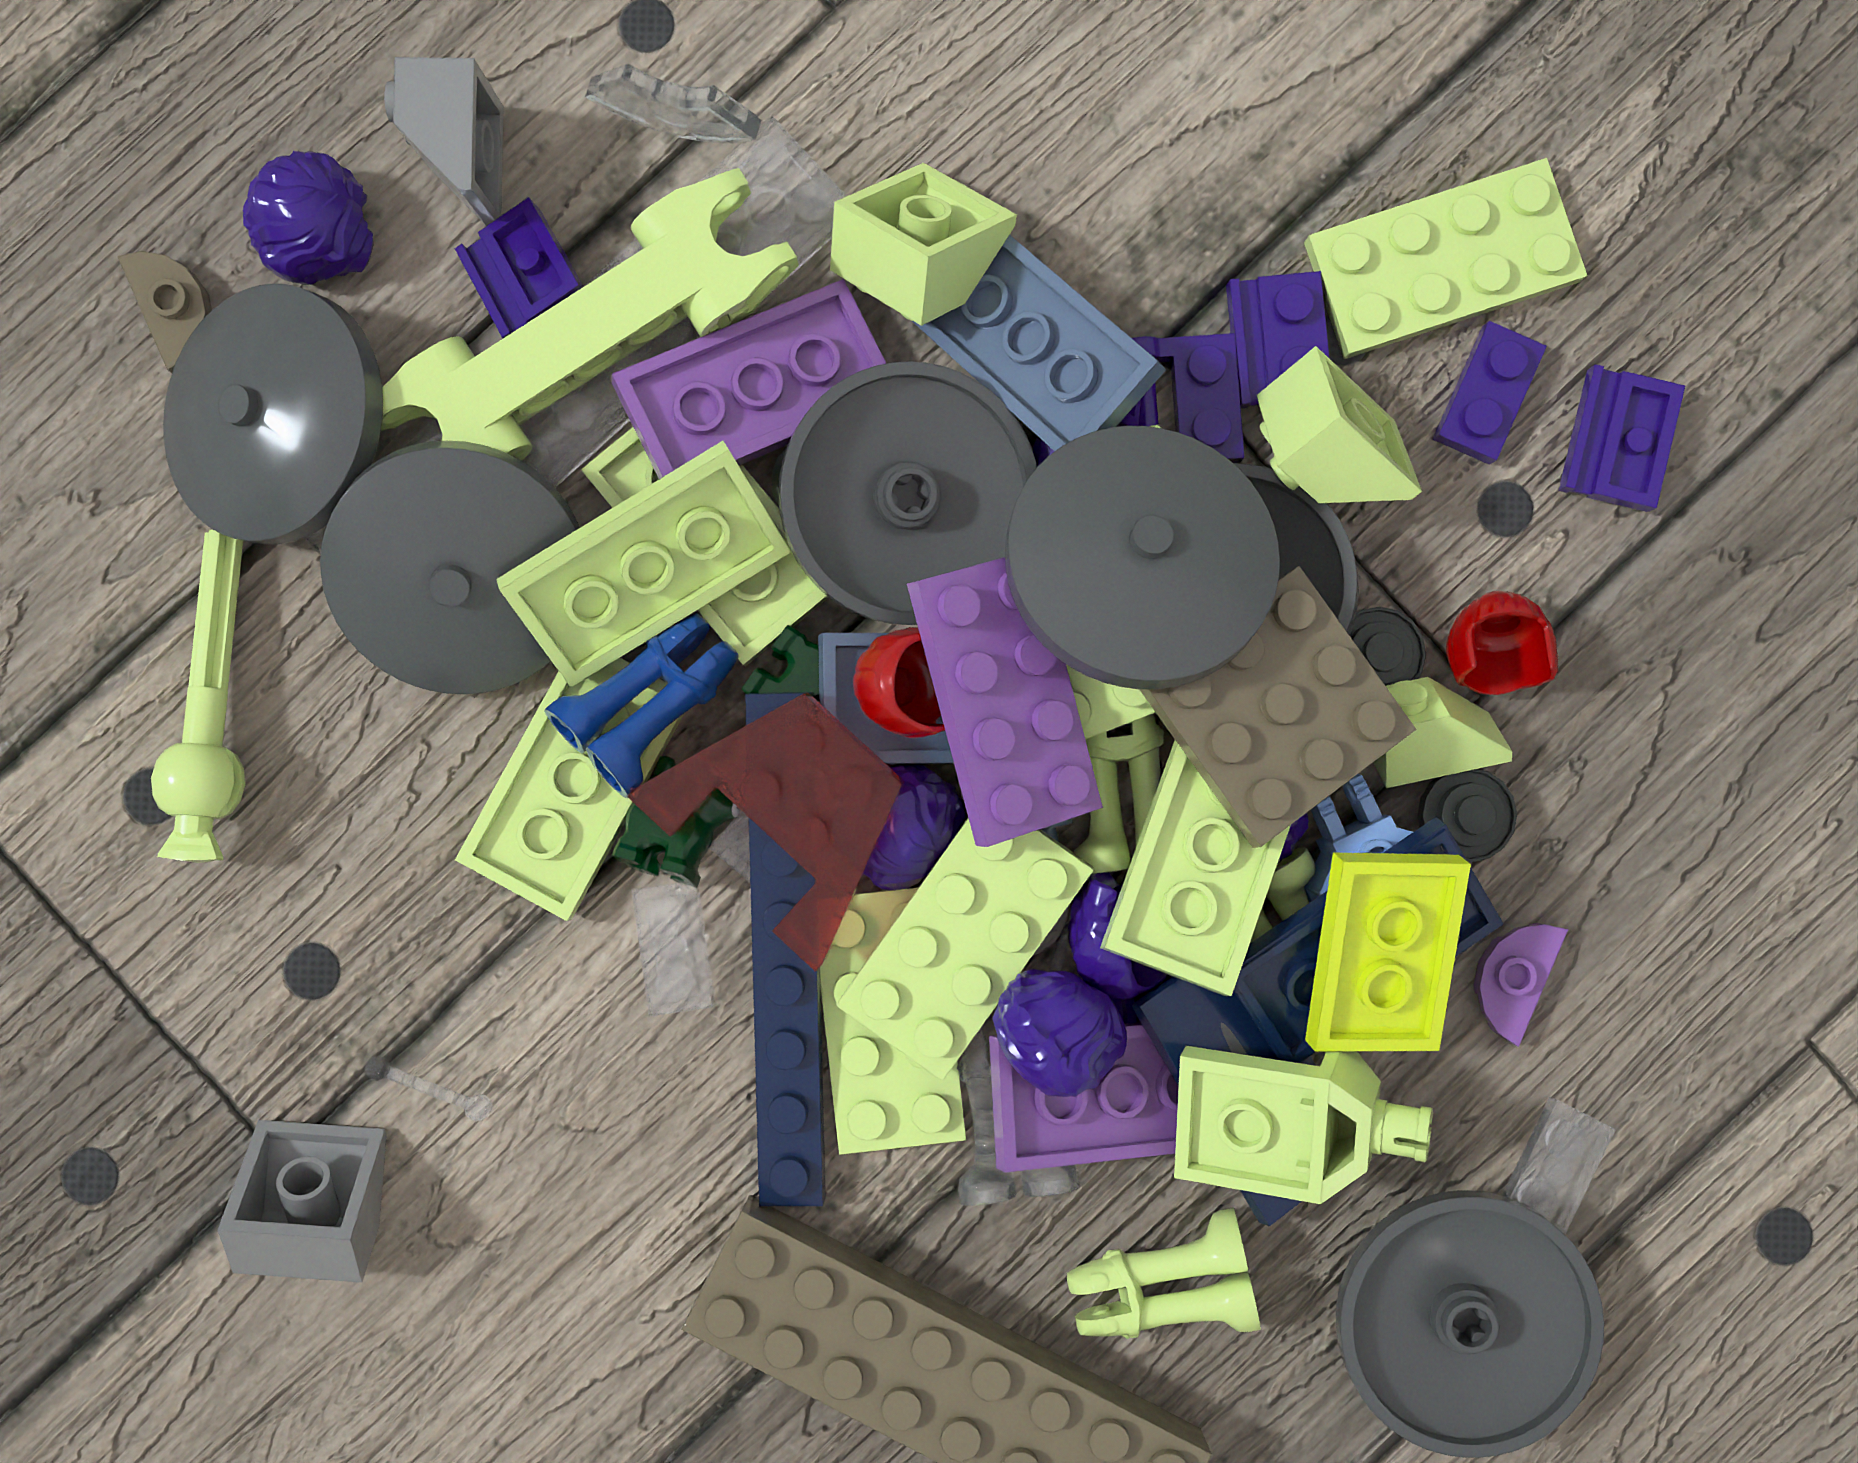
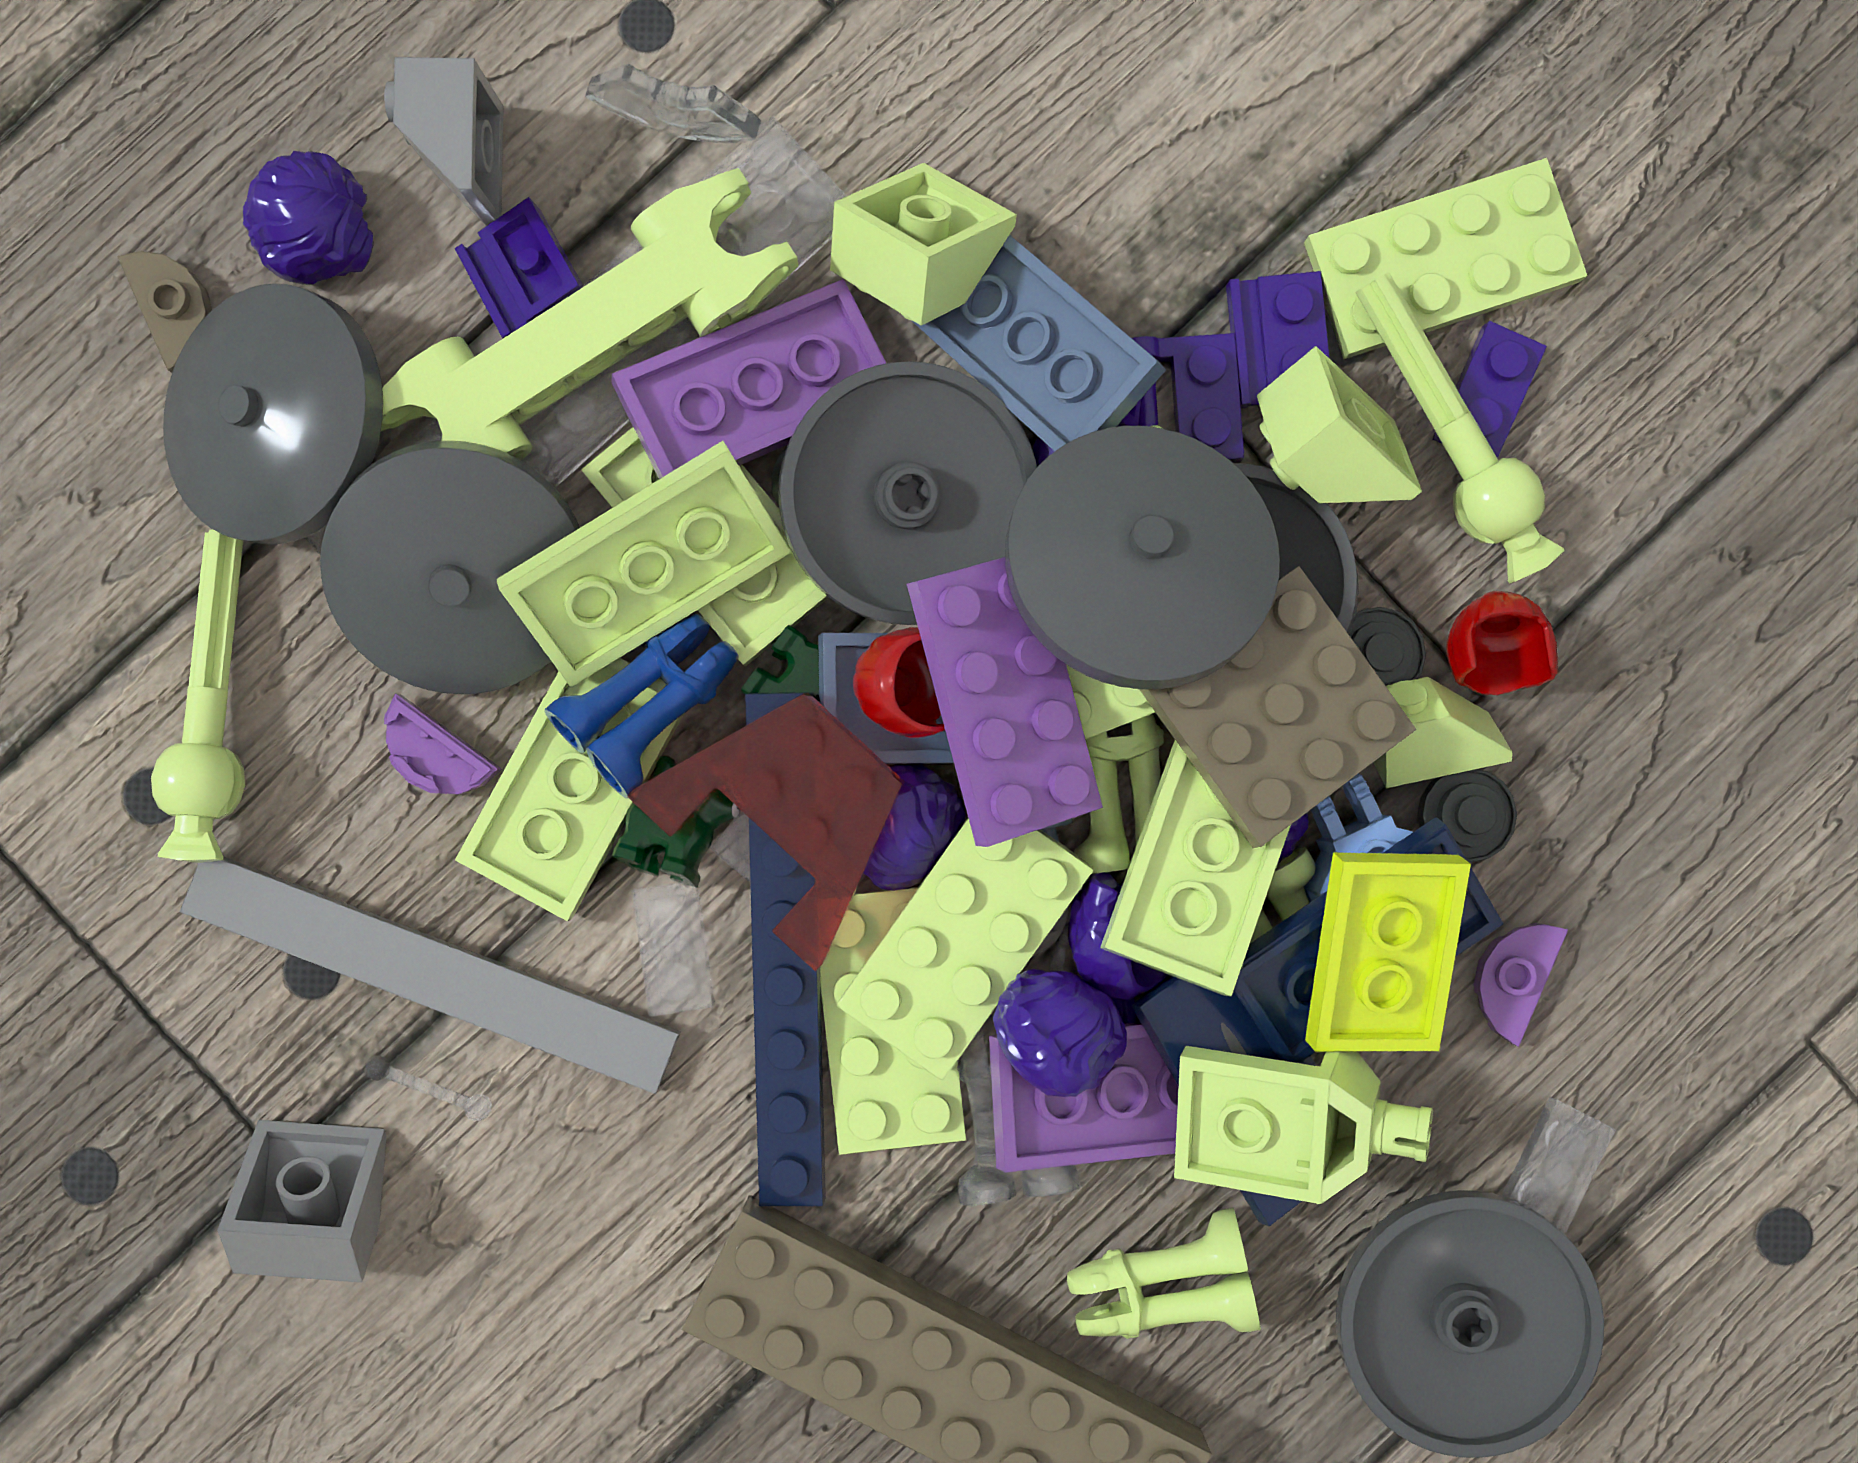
(431, 972): none -> light grey tile
(432, 754): none -> medium lavender plate
(1496, 496): none -> yellowish green piece
(1622, 438): dark purple plate -> none

